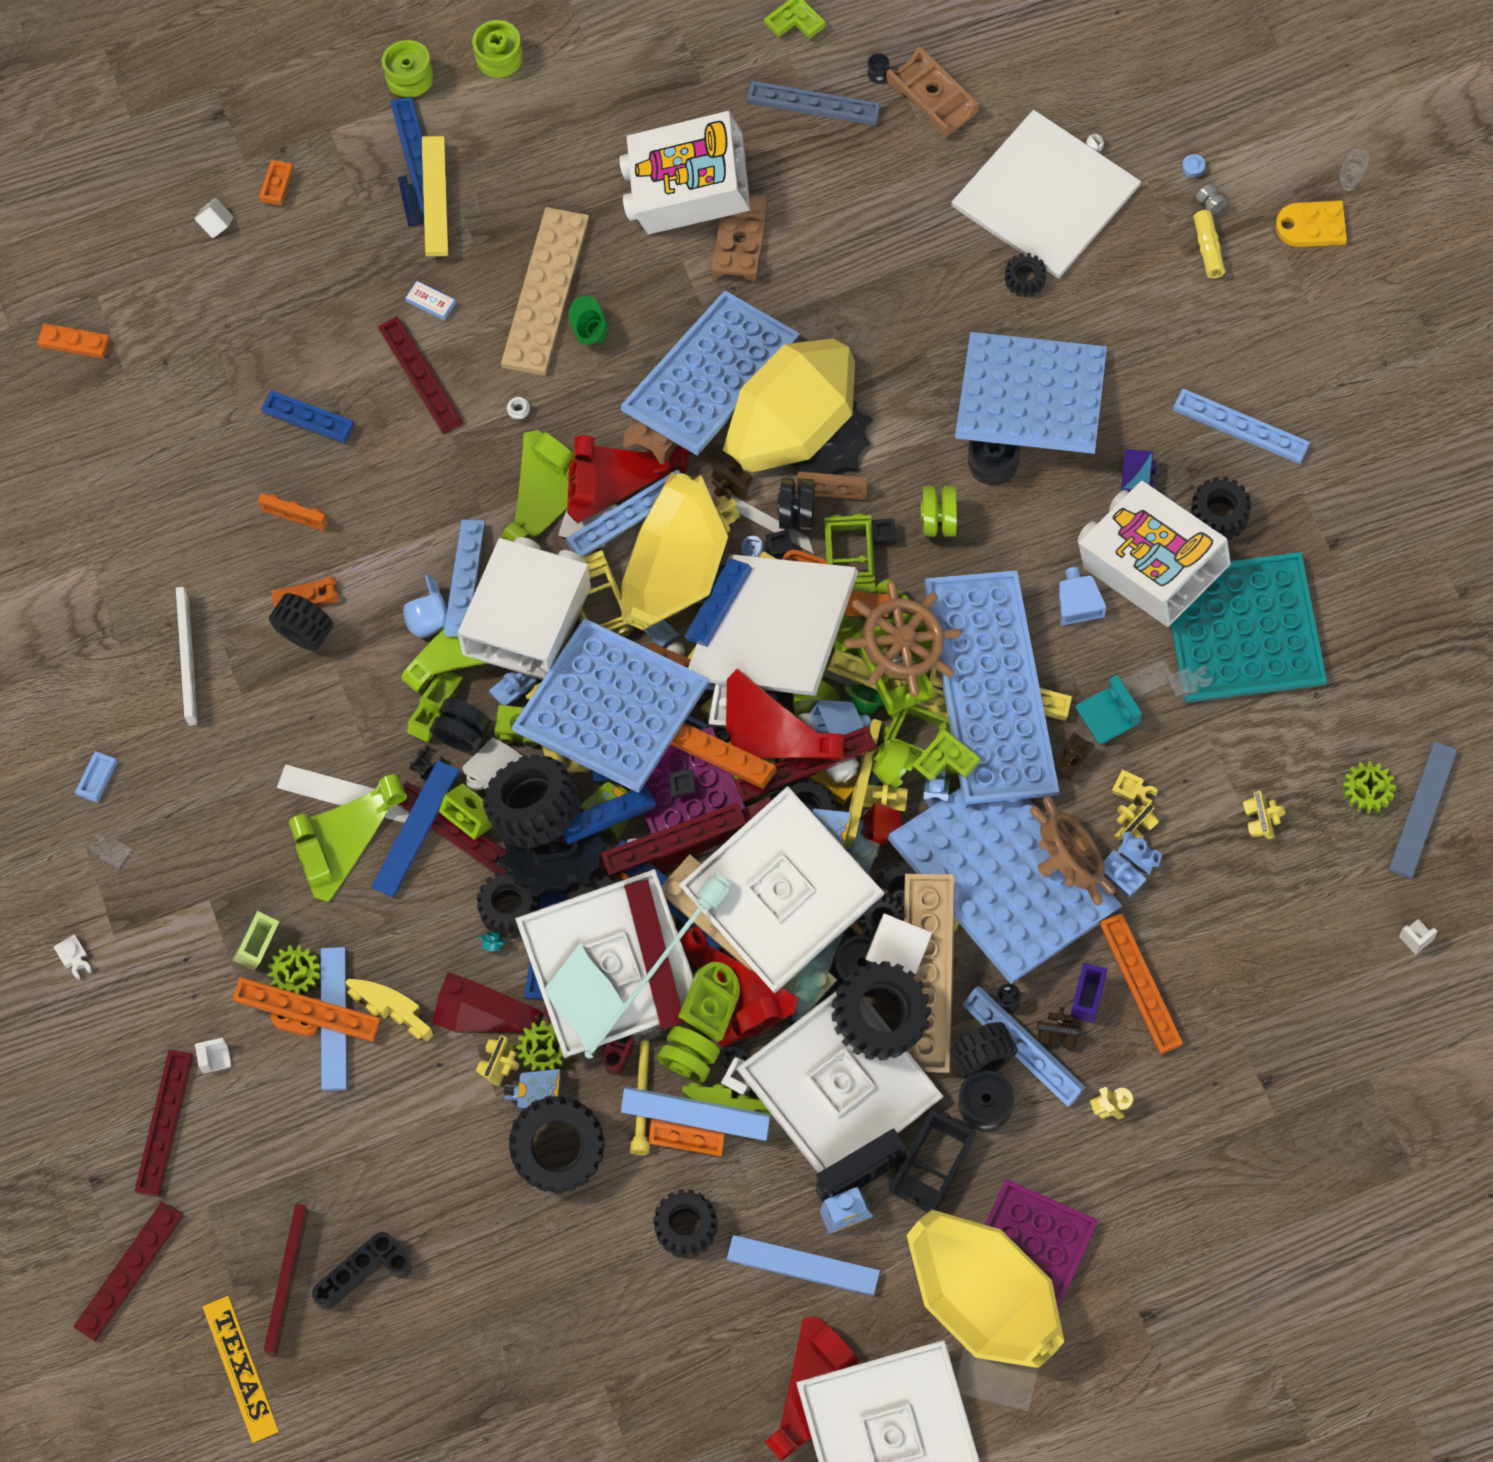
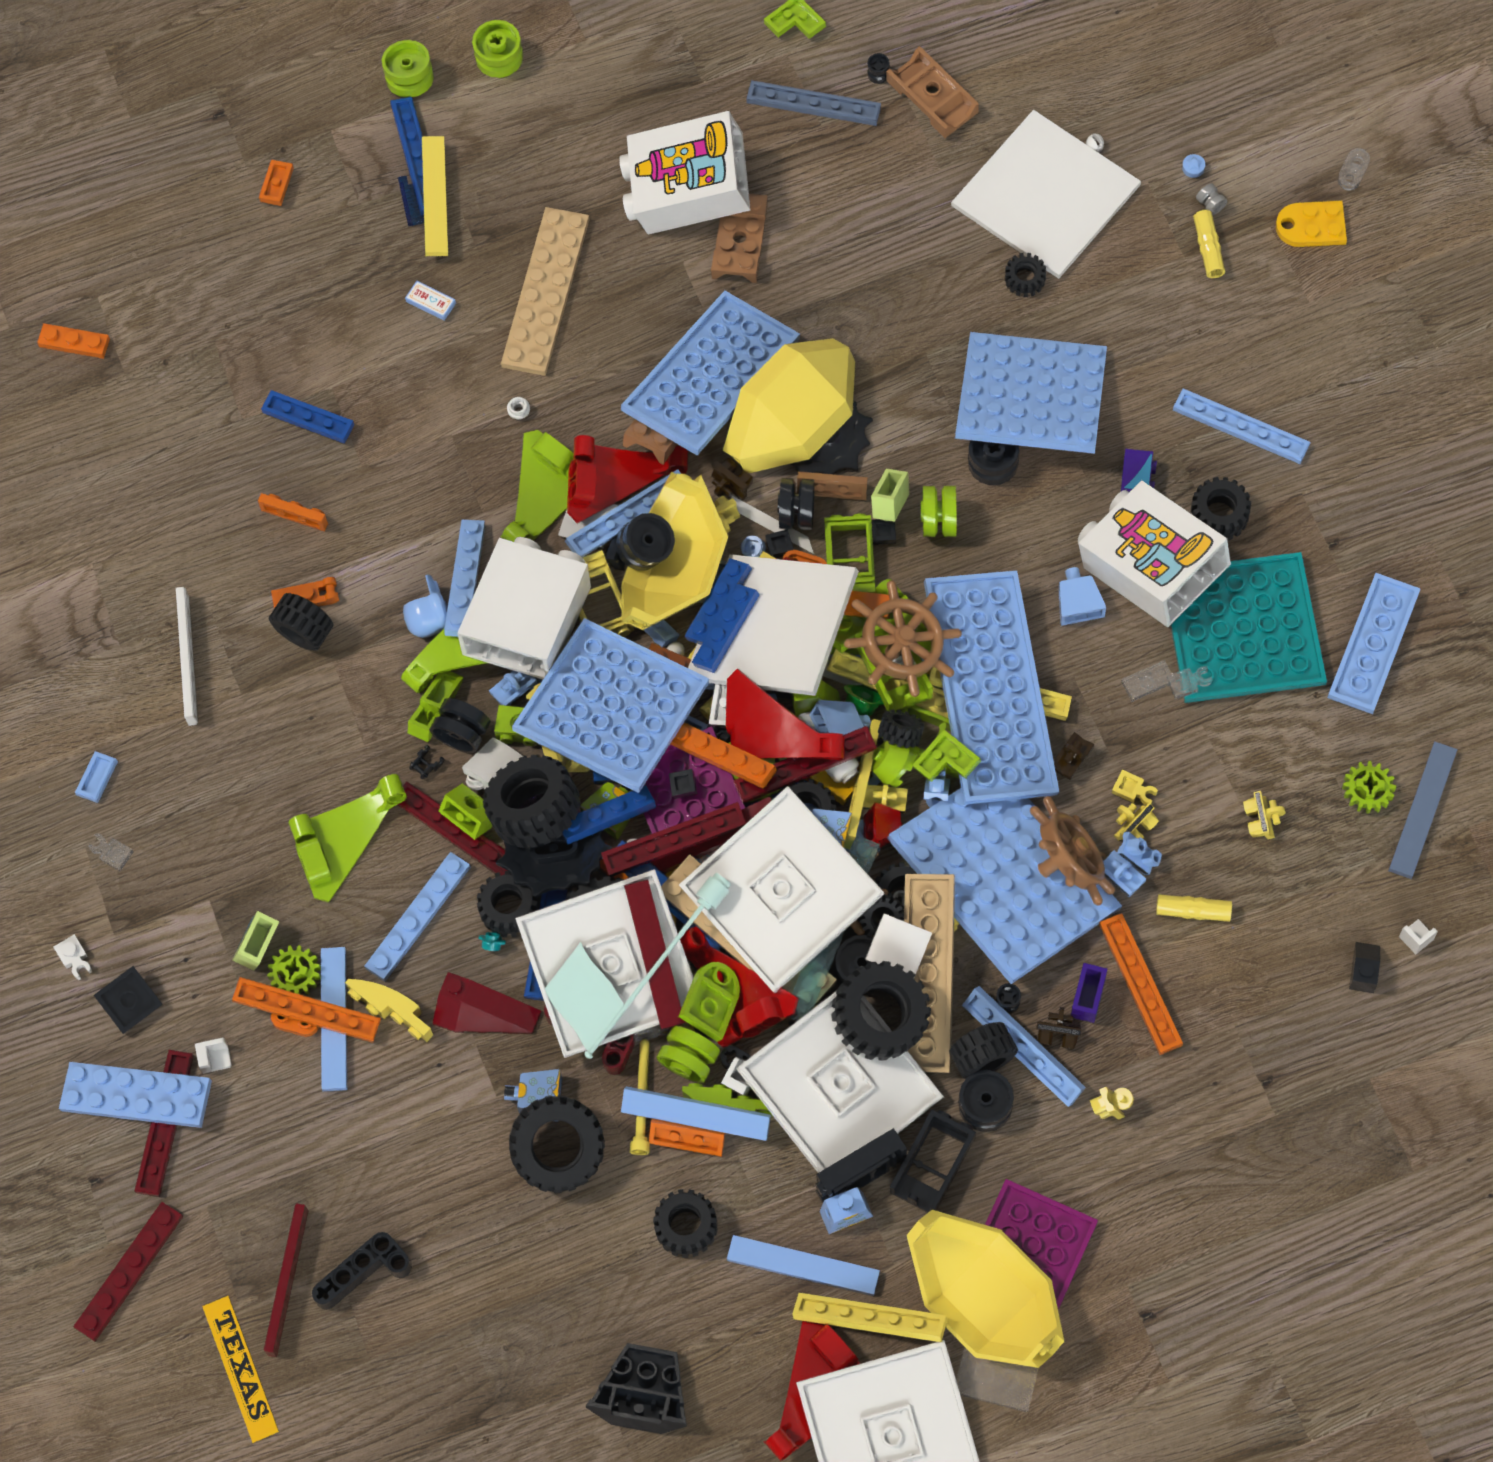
(128, 999): none -> black hinge
(135, 1094): none -> light blue plate
(214, 217): white panel -> none
(329, 789): white sticker -> none
(415, 829): blue tile -> none
(417, 916): none -> light blue plate
(420, 375): dark red tile -> none
(500, 1062): light yellow hips -> none
(536, 1055): lime gear -> none
(588, 321): green piece -> none
(613, 557): none -> black plate
(642, 1391): none -> black wedge
(645, 541): none -> black wheel
(725, 628): none -> blue plate
(870, 1317): none -> light yellow plate
(890, 495): none -> yellowish green brick
(901, 728): none -> black tyre
(1110, 712): teal bracket -> none
(1196, 908): none -> light yellow axle
(1365, 967): none -> black slope
(1374, 643): none -> light blue plate

